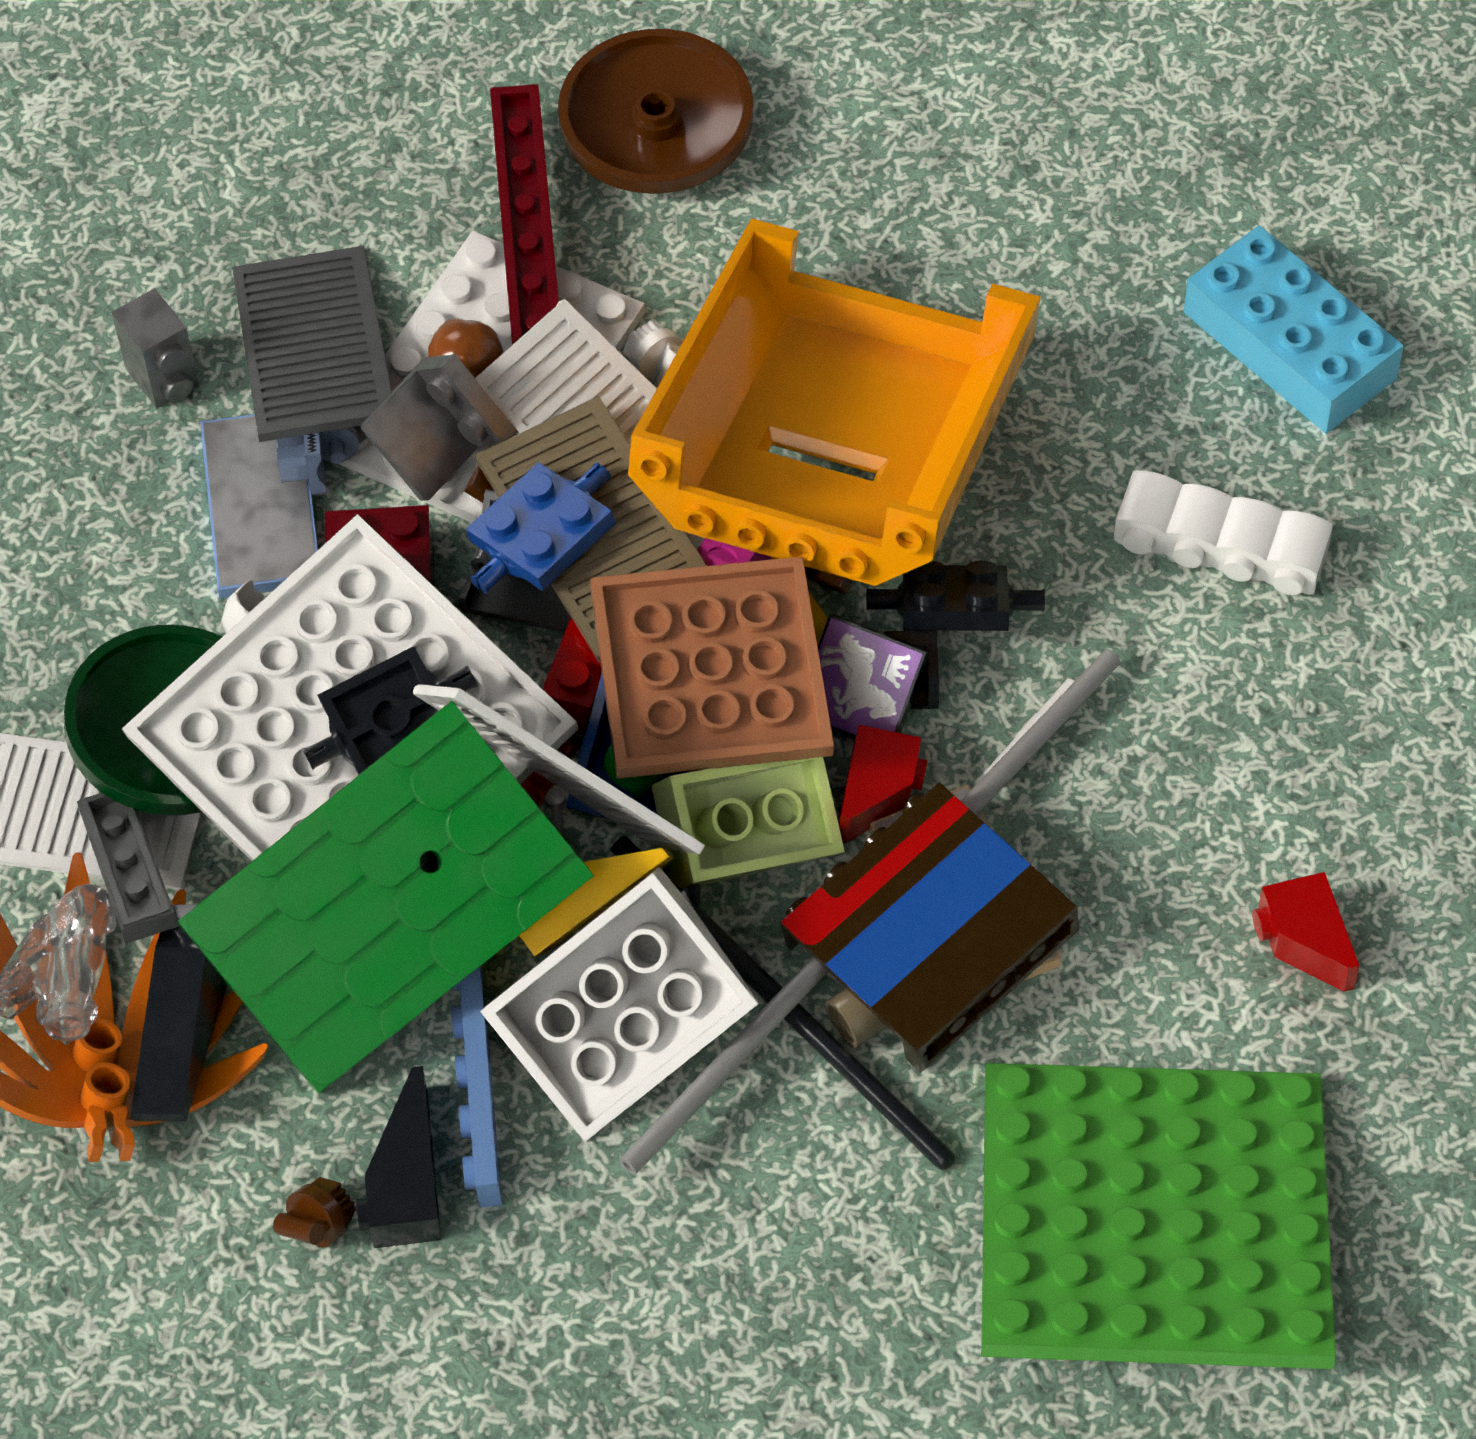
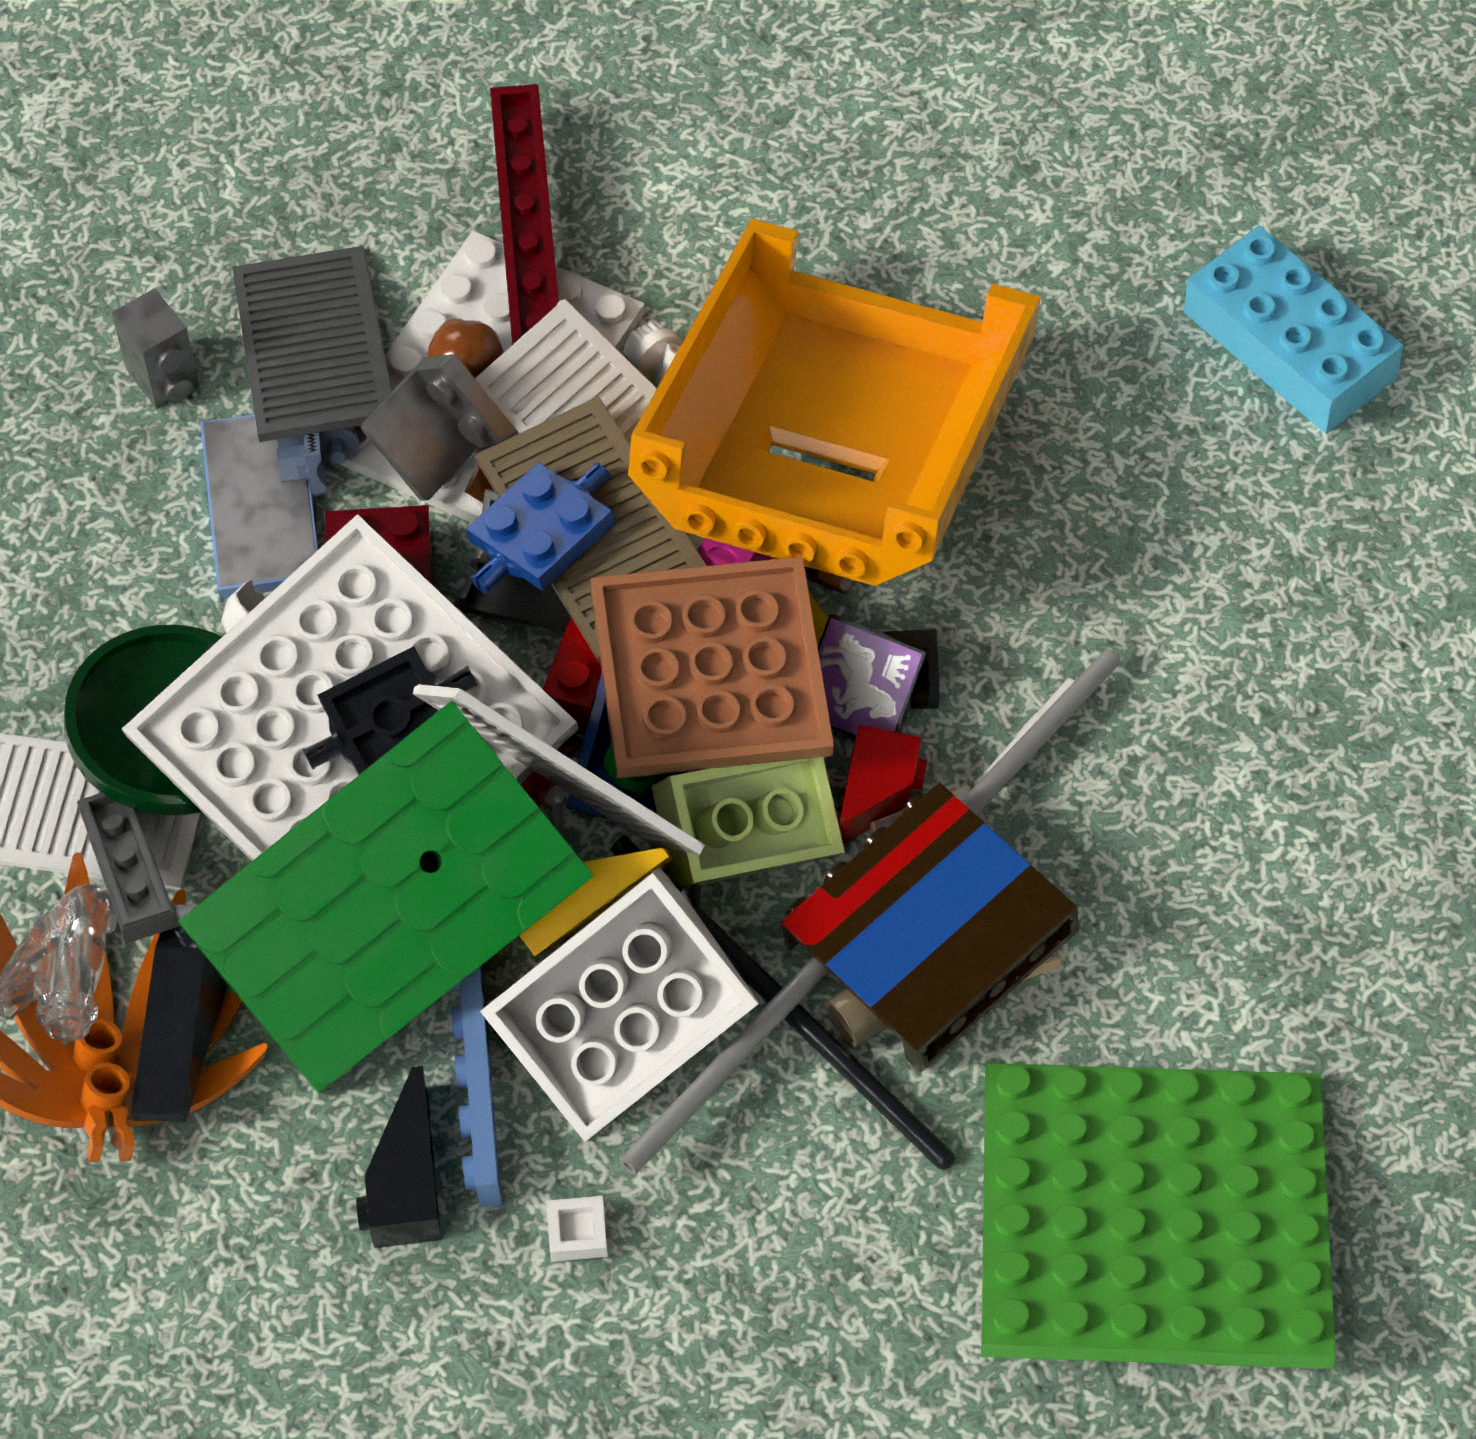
(316, 1213): reddish brown piece -> none
(576, 1228): none -> white plate
(655, 111): reddish brown dish -> none
(956, 597): black plate -> none
(1223, 532): white brick -> none
(1307, 929): red slope -> none

